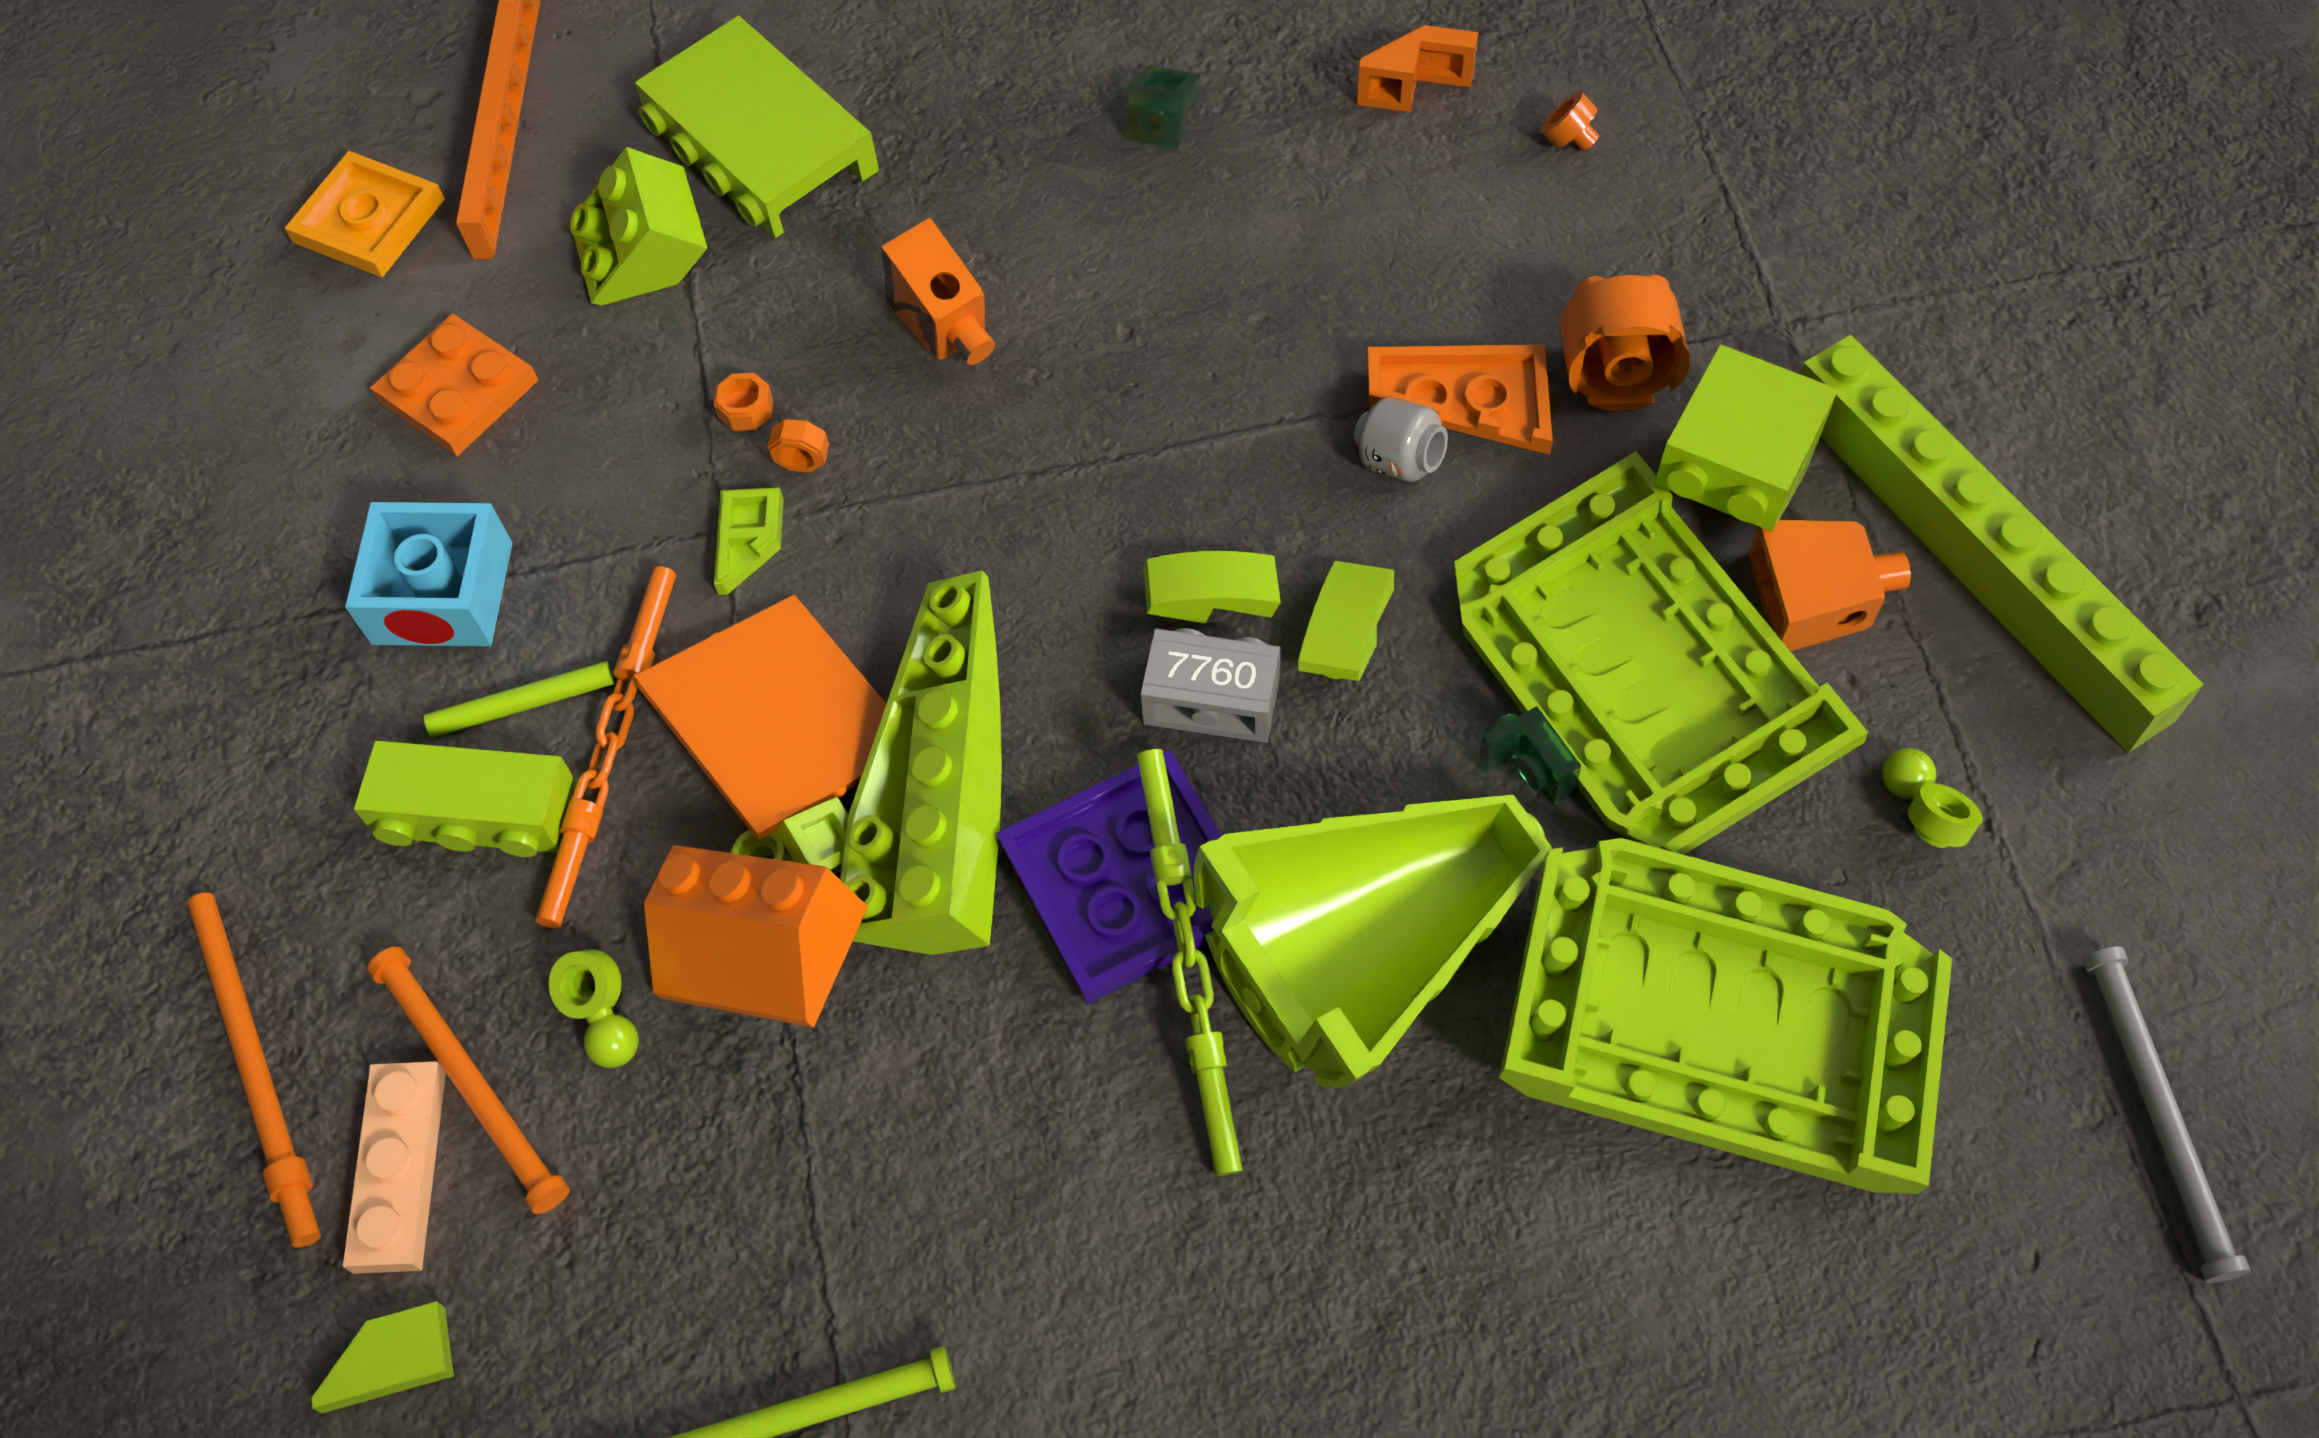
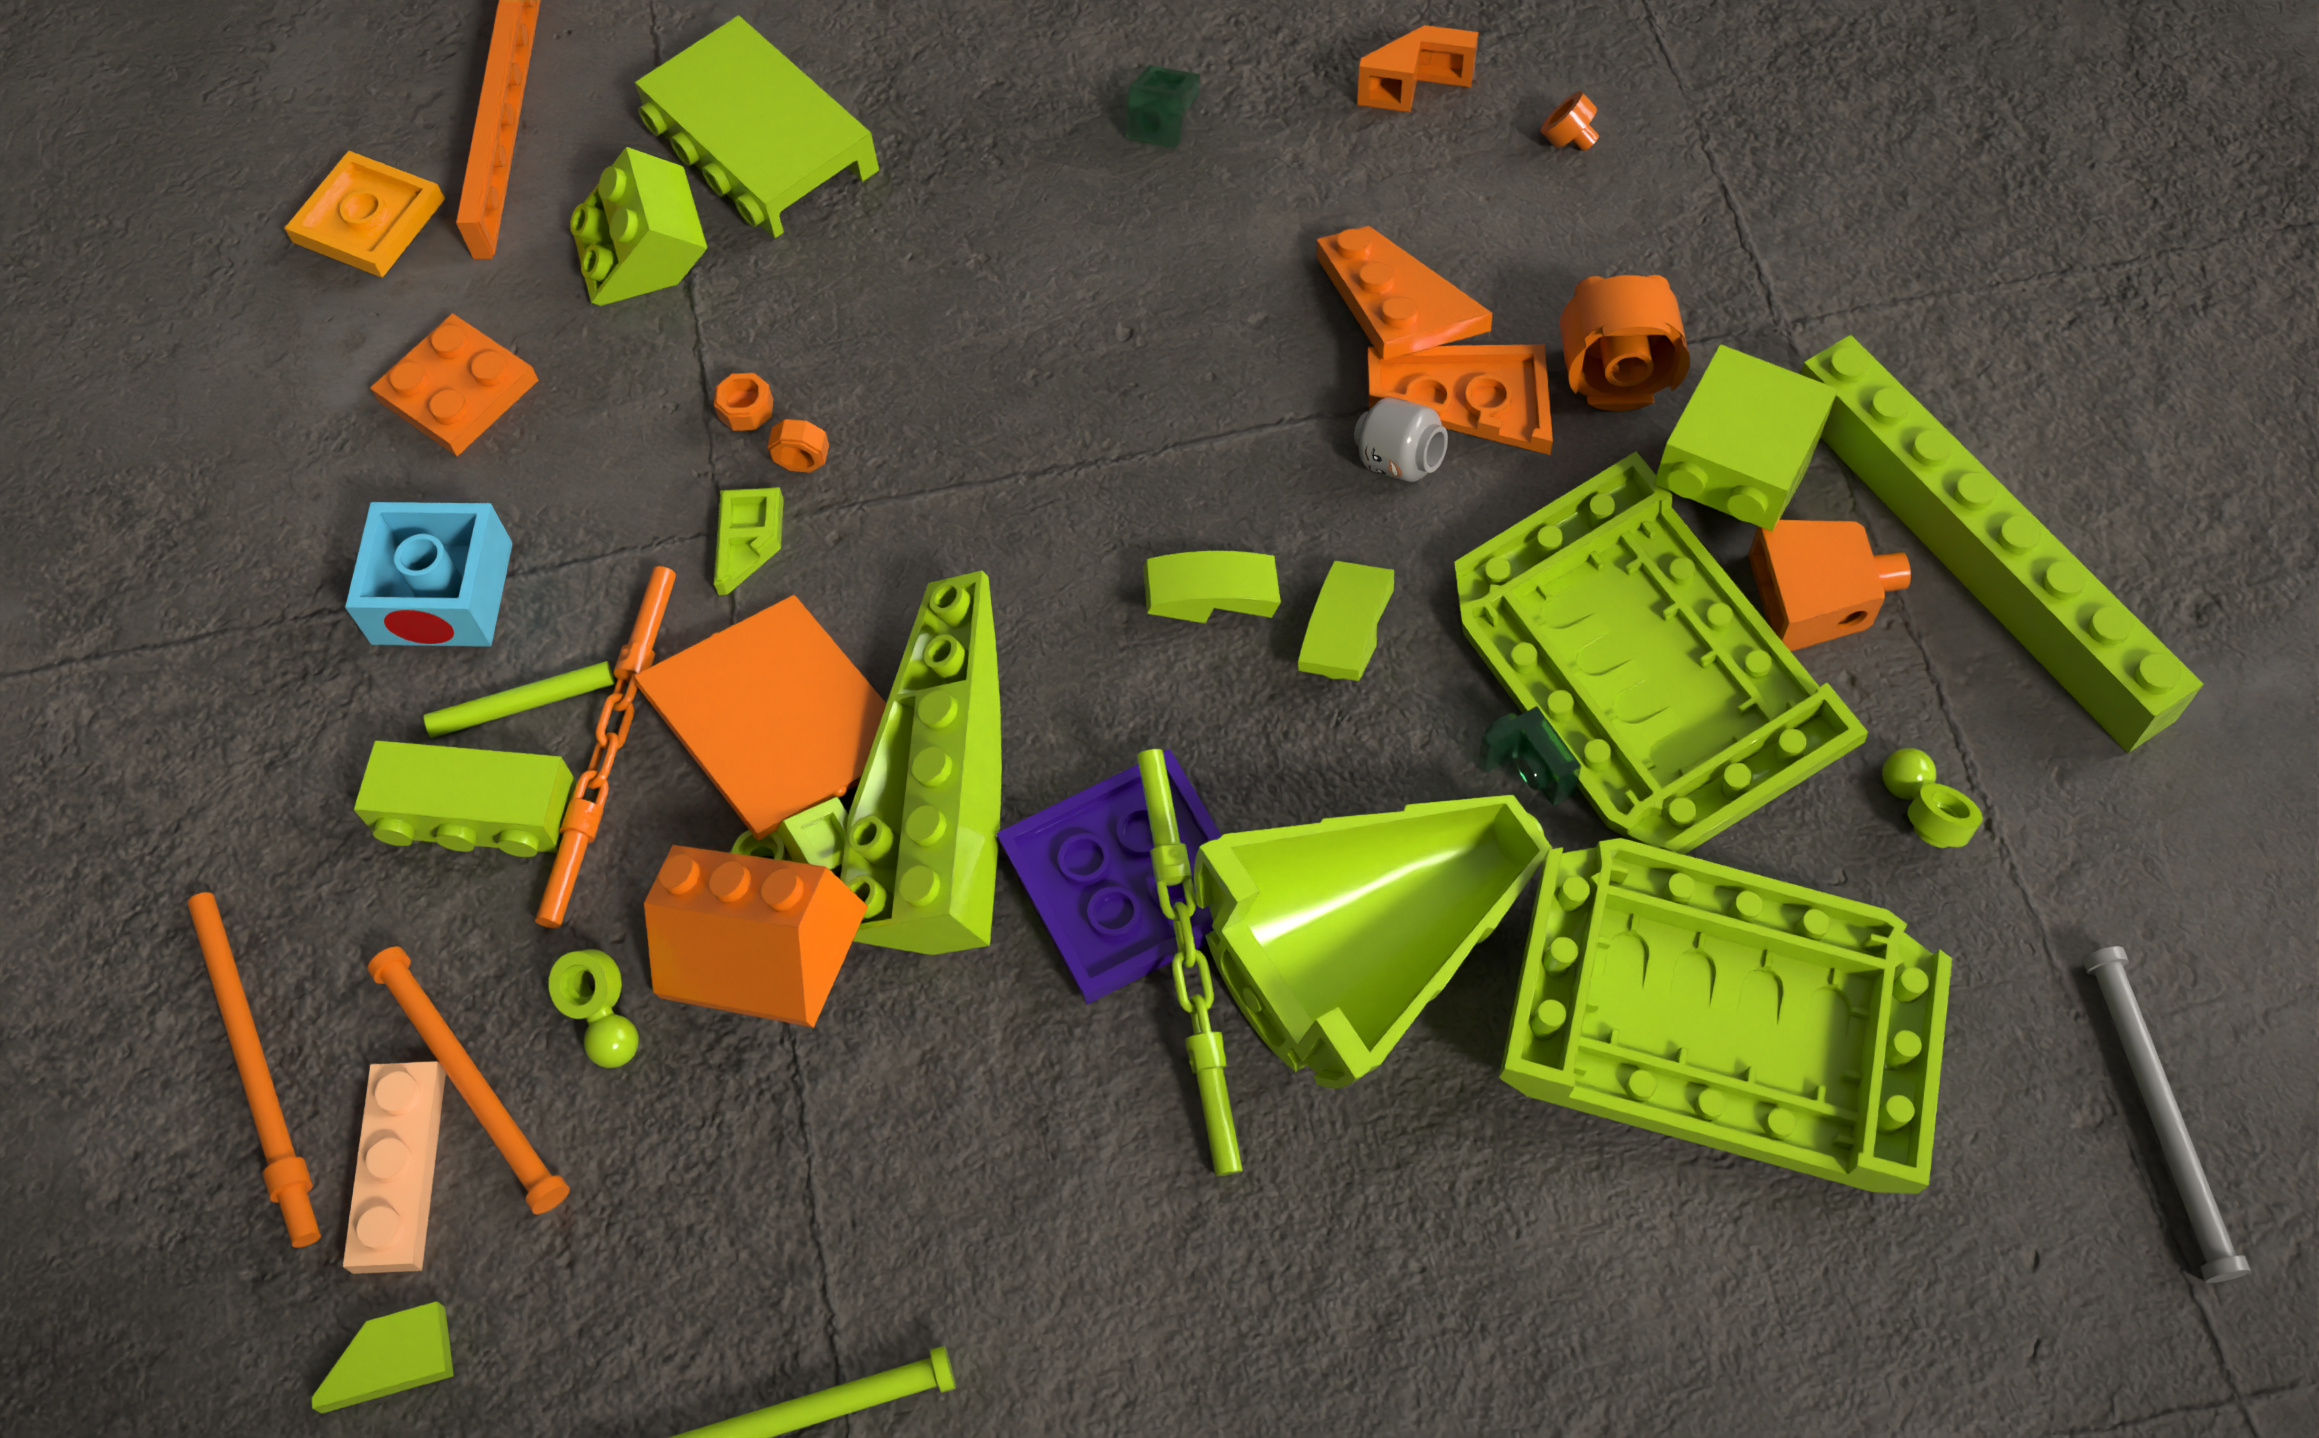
(935, 294): orange torso -> none
(1211, 684): light grey brick -> none
(1397, 296): none -> orange wing

